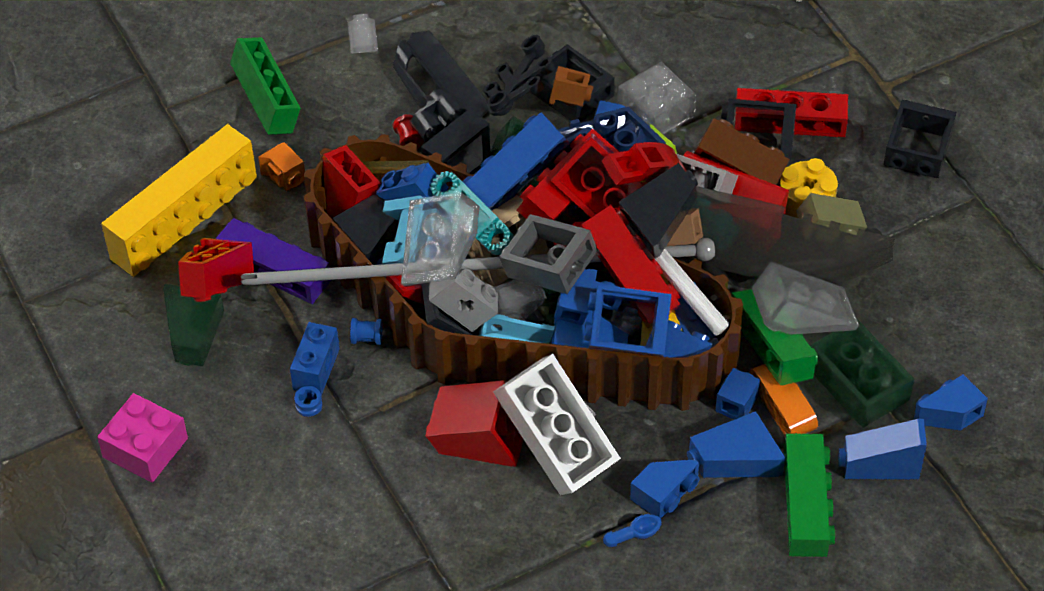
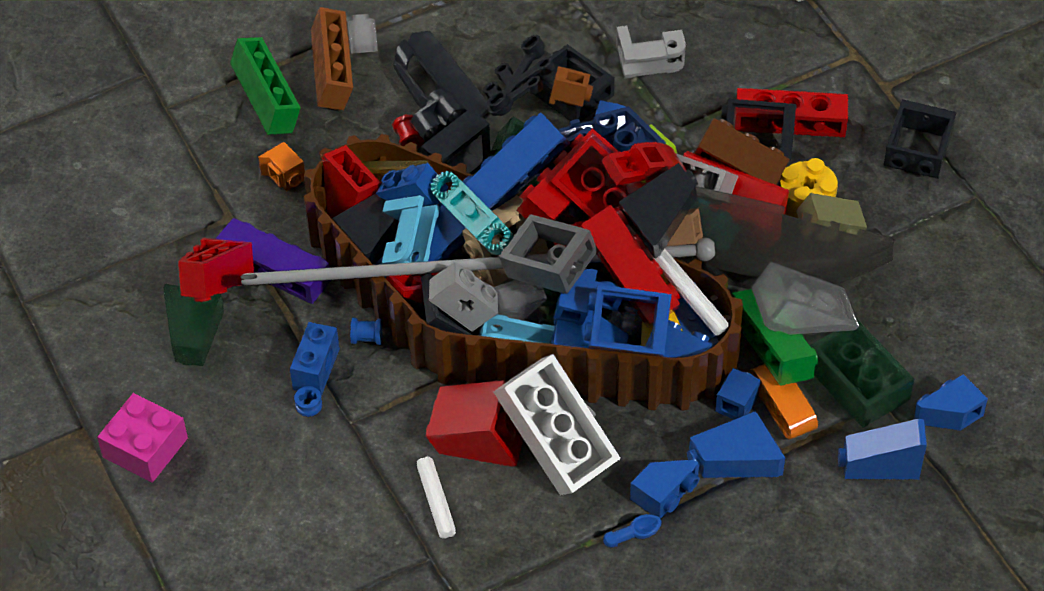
(179, 200): yellow brick -> none
(331, 58): none -> dark orange brick
(436, 497): none -> white axle
(438, 237): clear slope -> none
(650, 56): none -> light grey piece
(658, 98): clear brick -> none
(807, 495): green brick -> none

